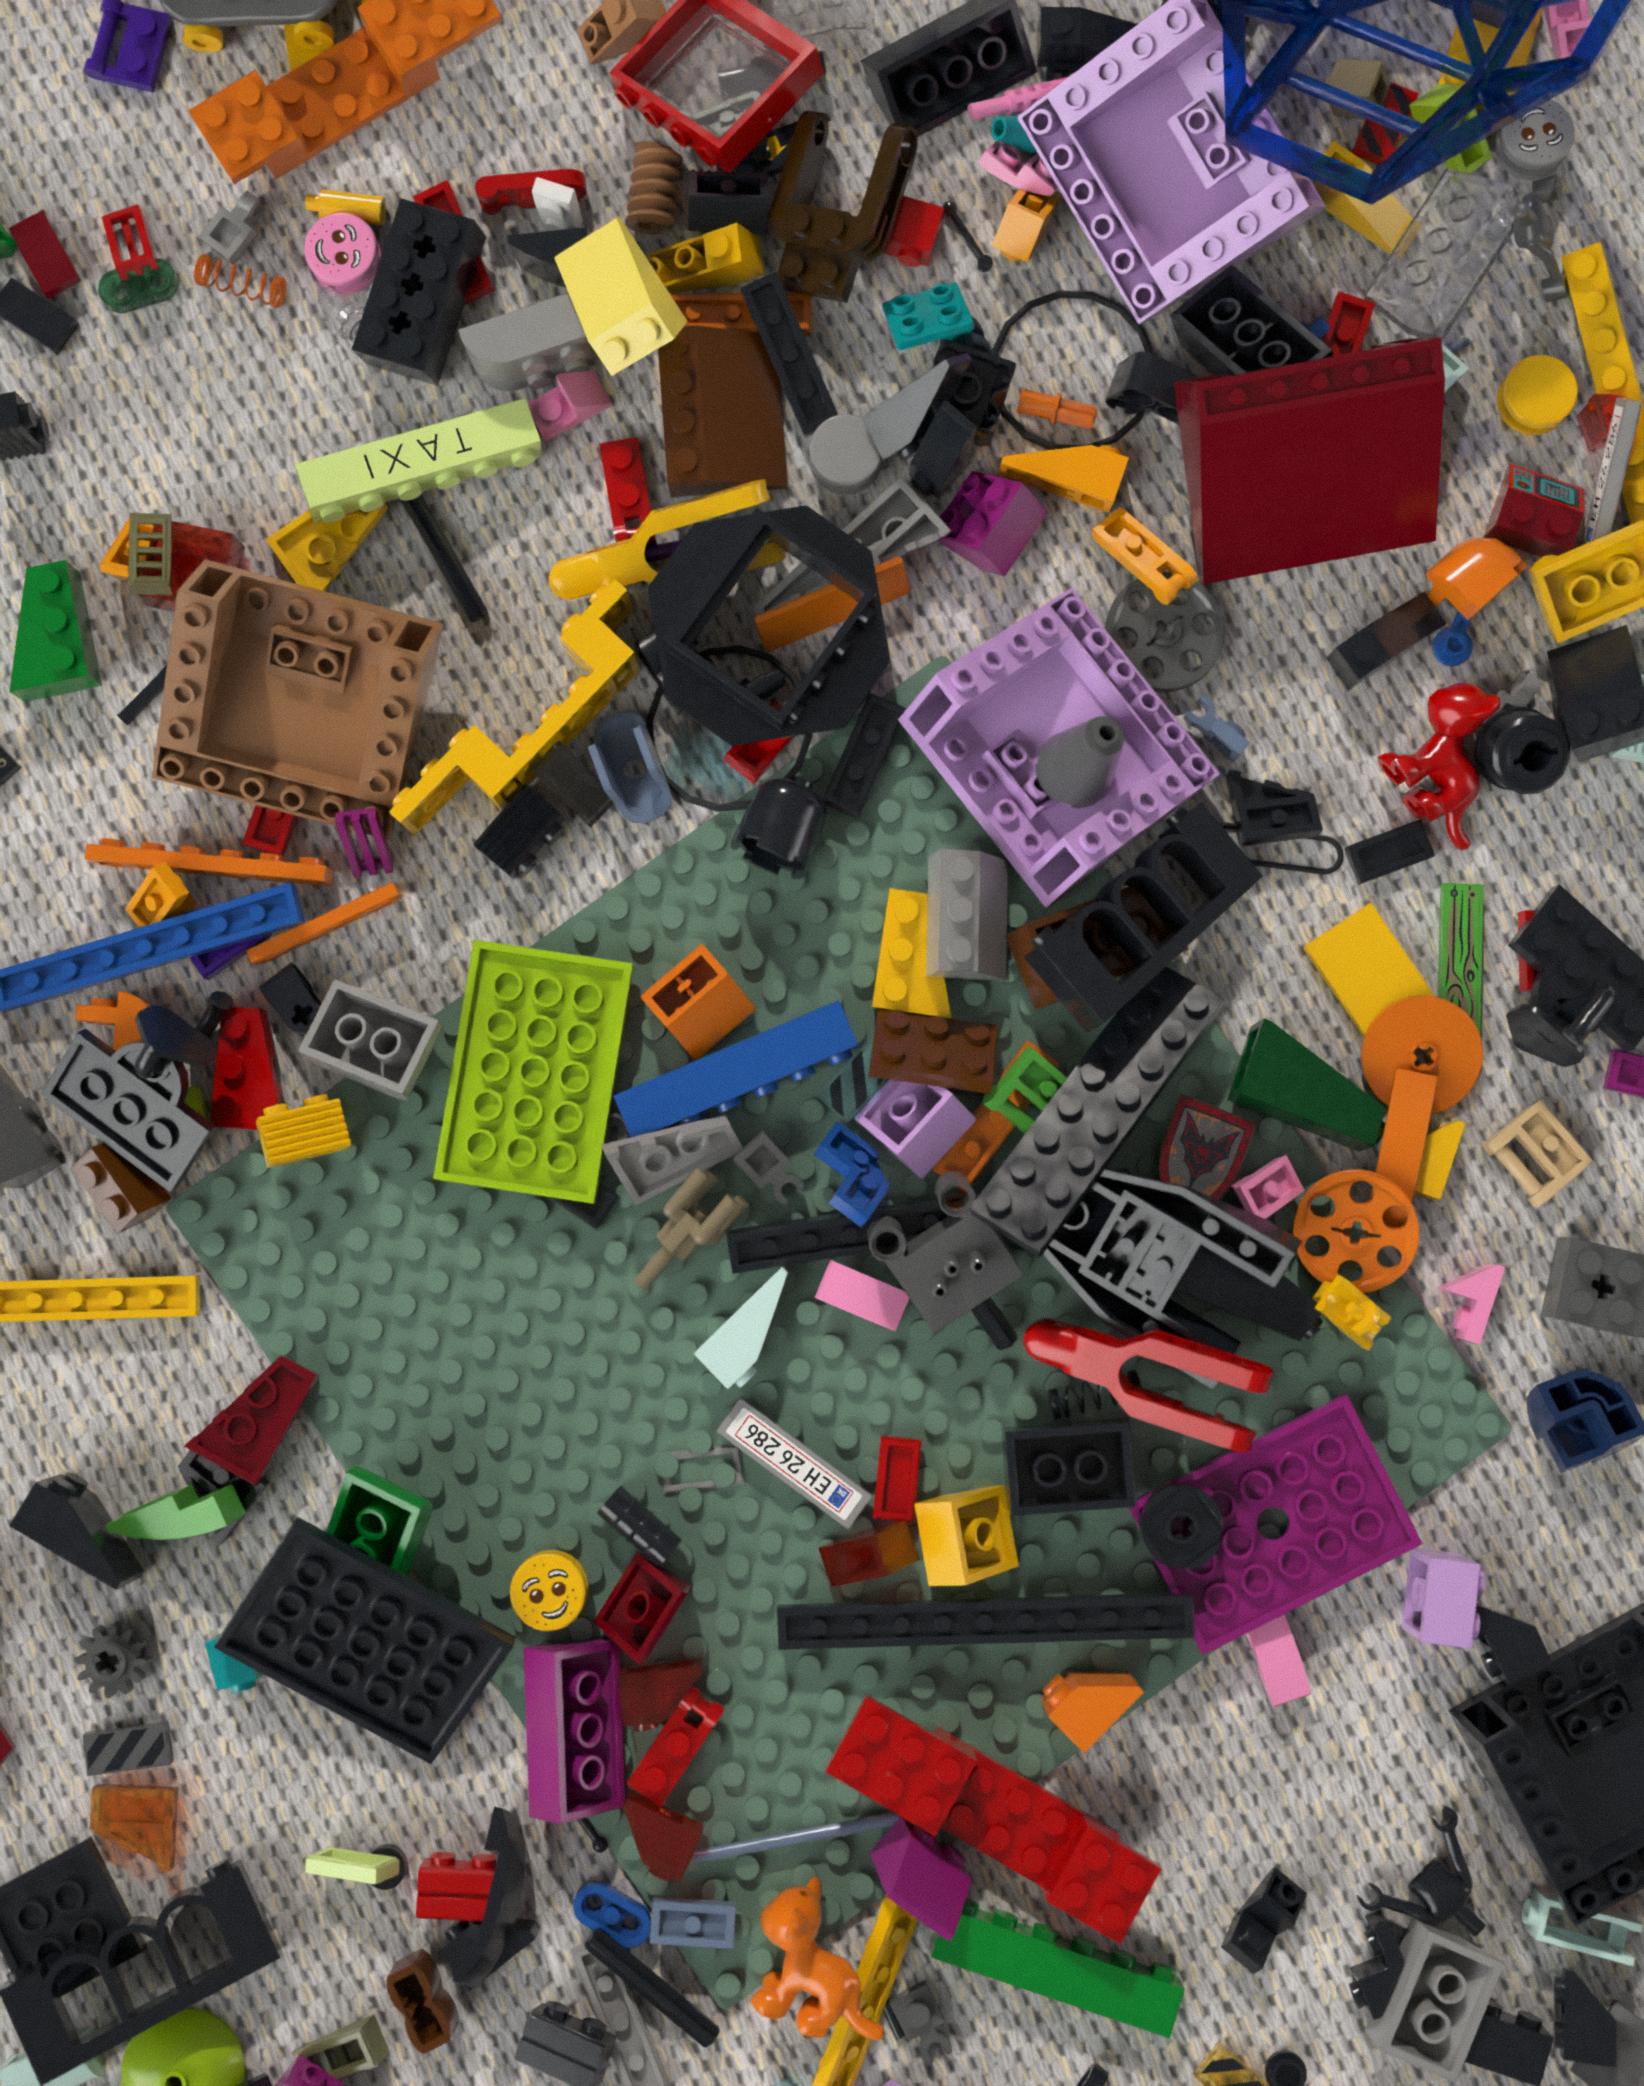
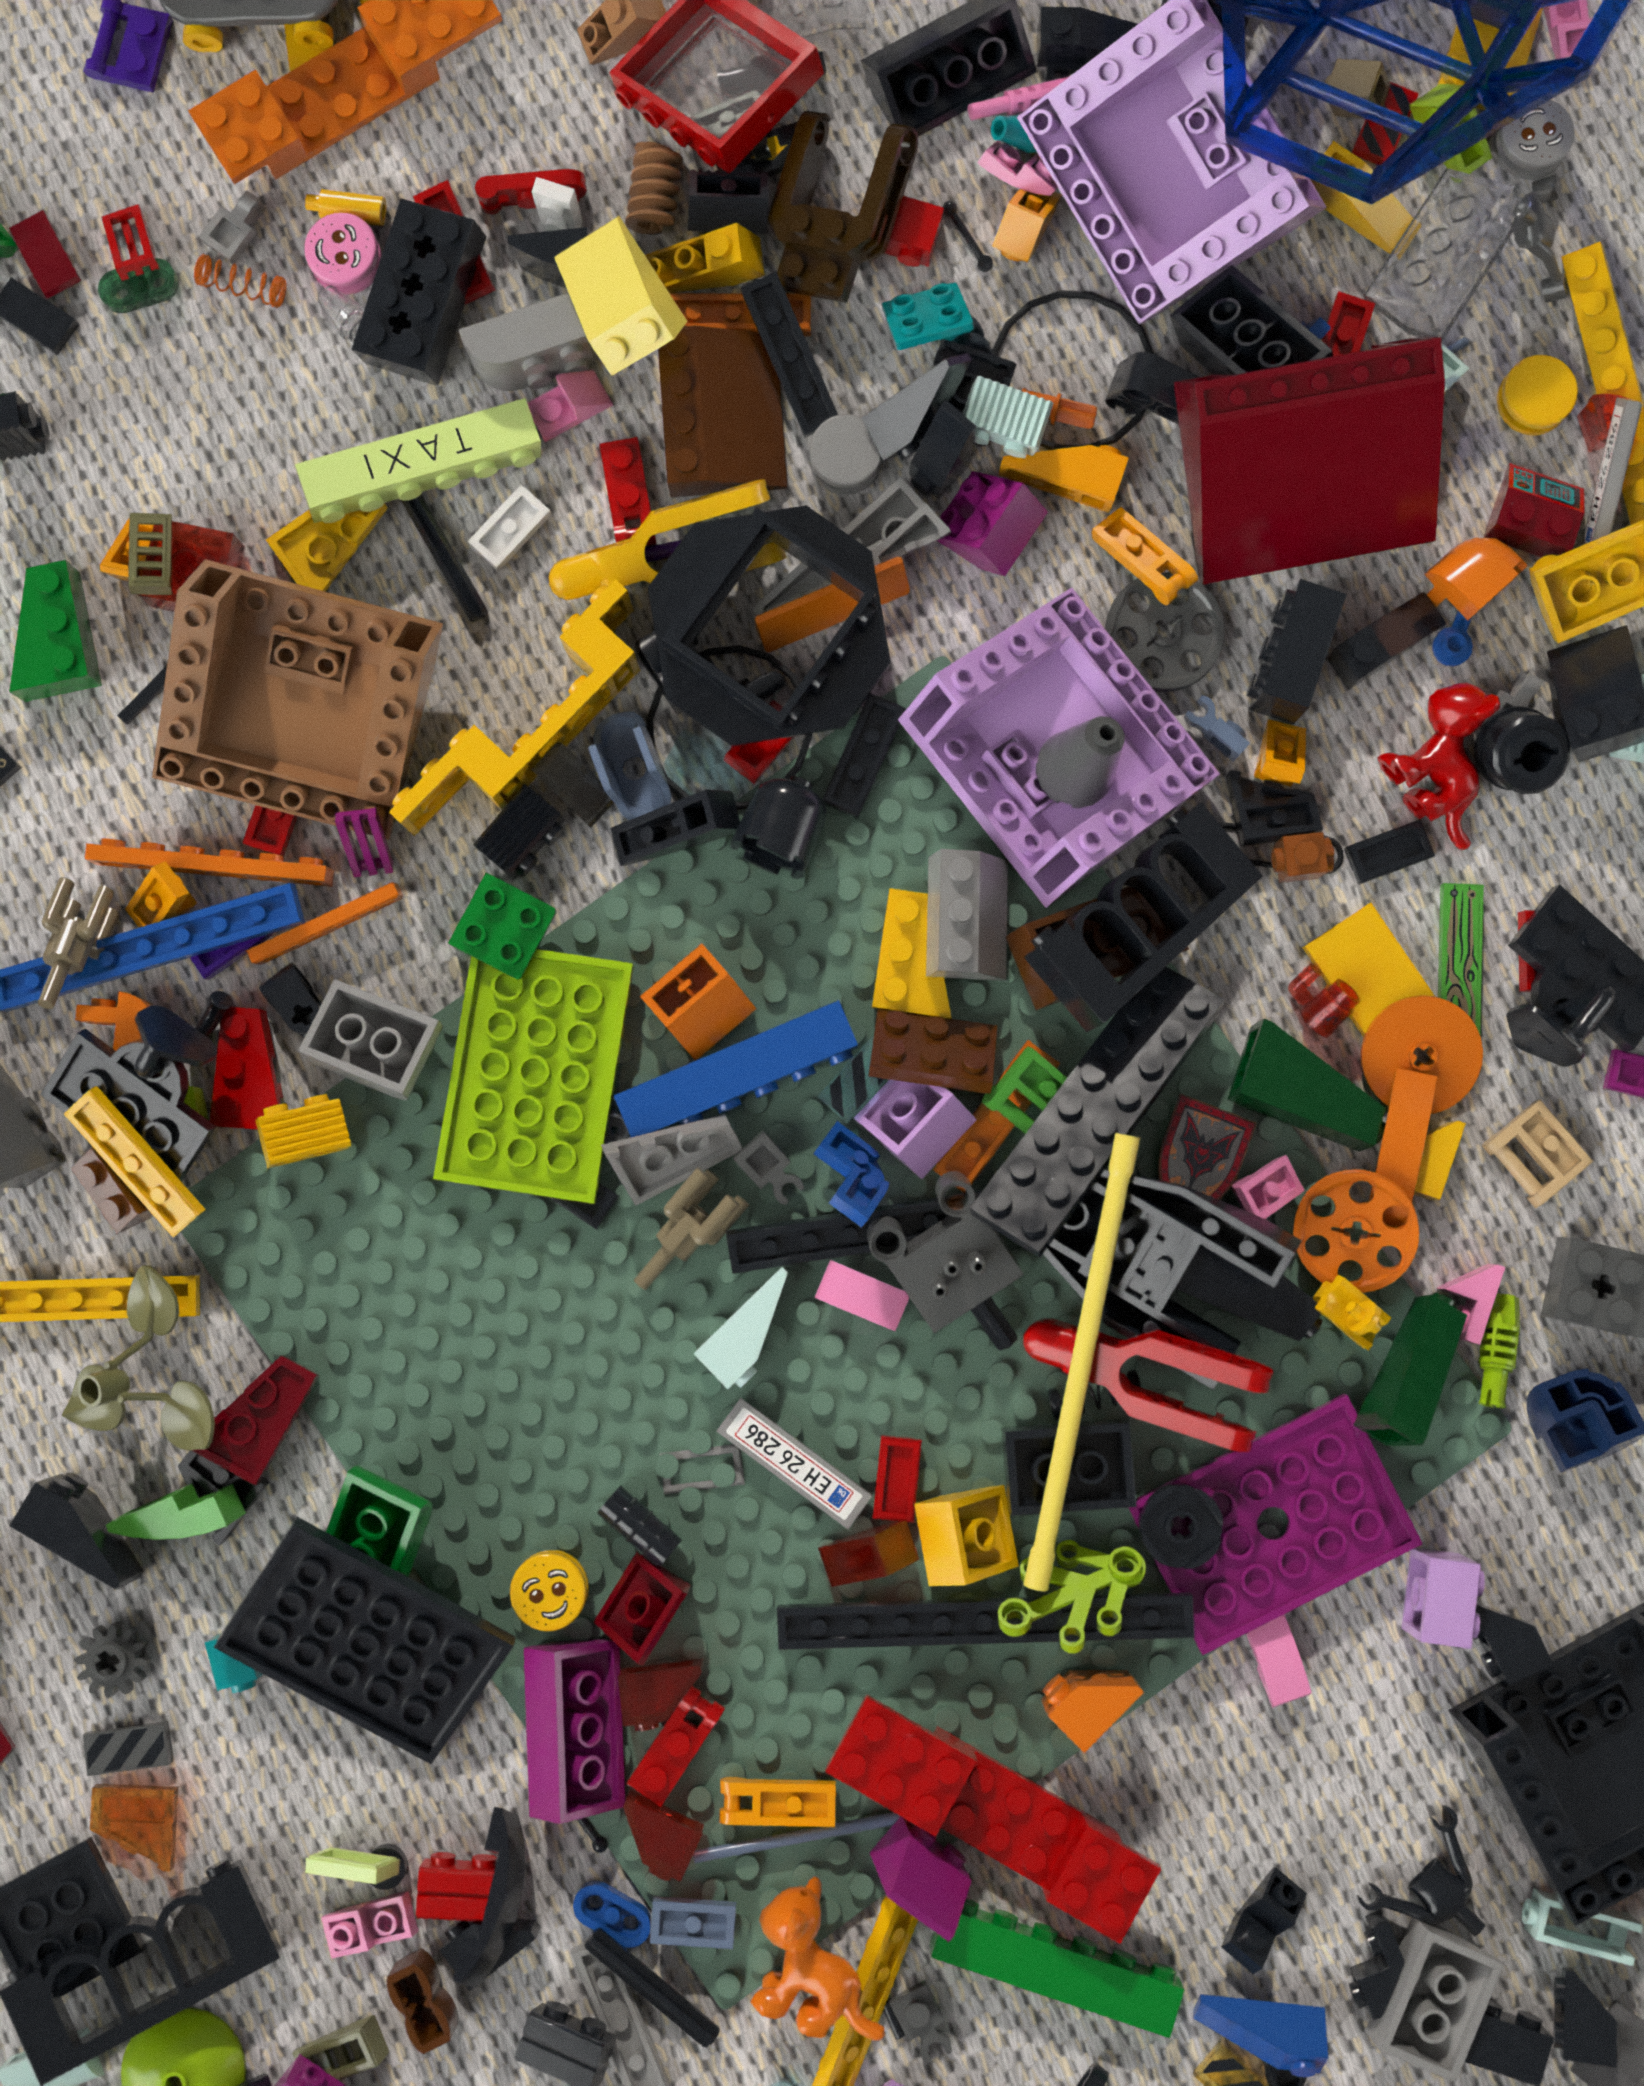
(73, 937): none -> dark tan plant
(101, 1391): none -> olive plant
(134, 1161): none -> yellow tile
(369, 1924): none -> bright pink slope
(502, 926): none -> green bracket
(509, 528): none -> white plate
(676, 826): none -> black slope
(779, 1802): none -> light orange plate
(1007, 416): none -> light aqua brick
(1043, 1551): none -> light yellow piece
(1080, 1590): none -> lime plant
(1276, 2032): none -> blue slope
(1282, 753): none -> light orange slope
(1295, 651): none -> black brick
(1302, 857): none -> dark orange brick
(1329, 1007): none -> clear red piece
(1413, 1373): none -> dark green slope
(1499, 1350): none -> lime hinge

